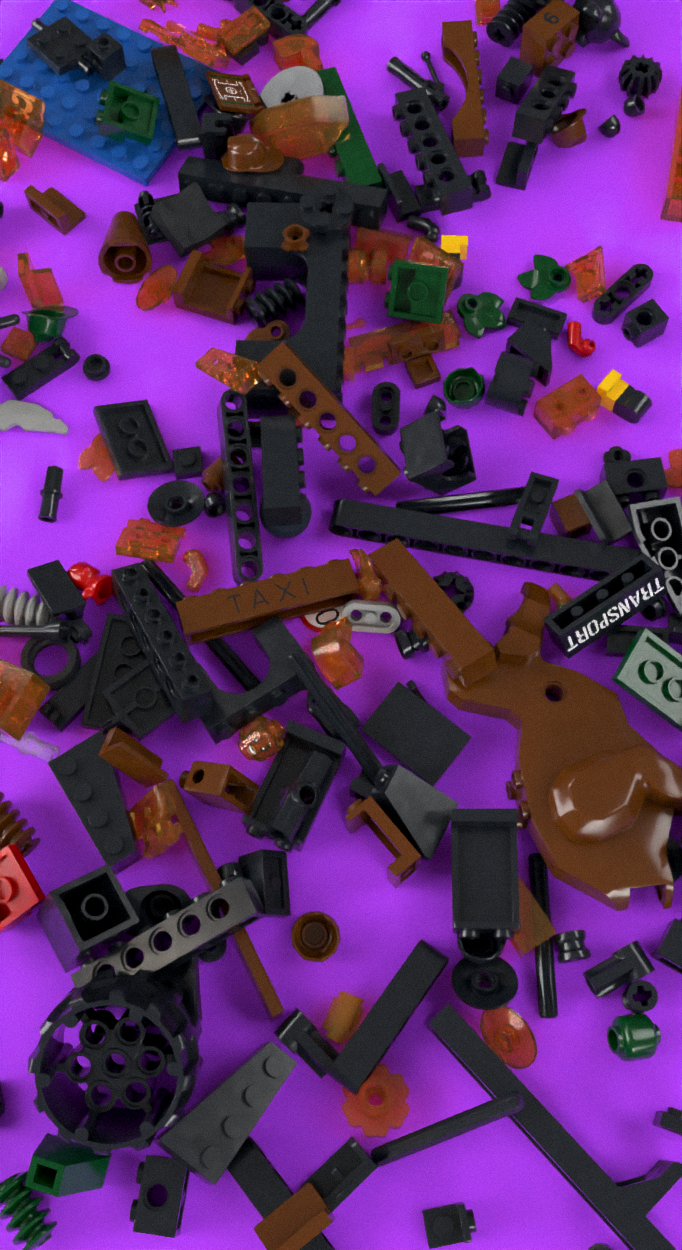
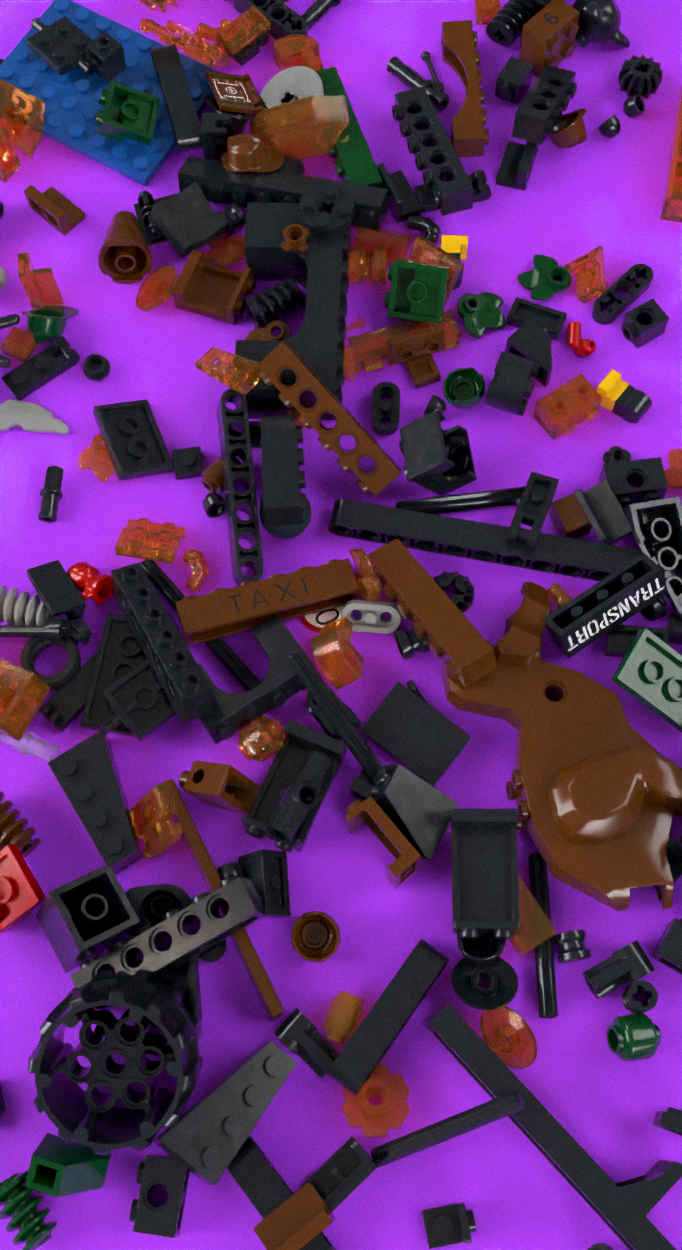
(132, 758): reddish brown panel -> none
(176, 503): black dish -> none

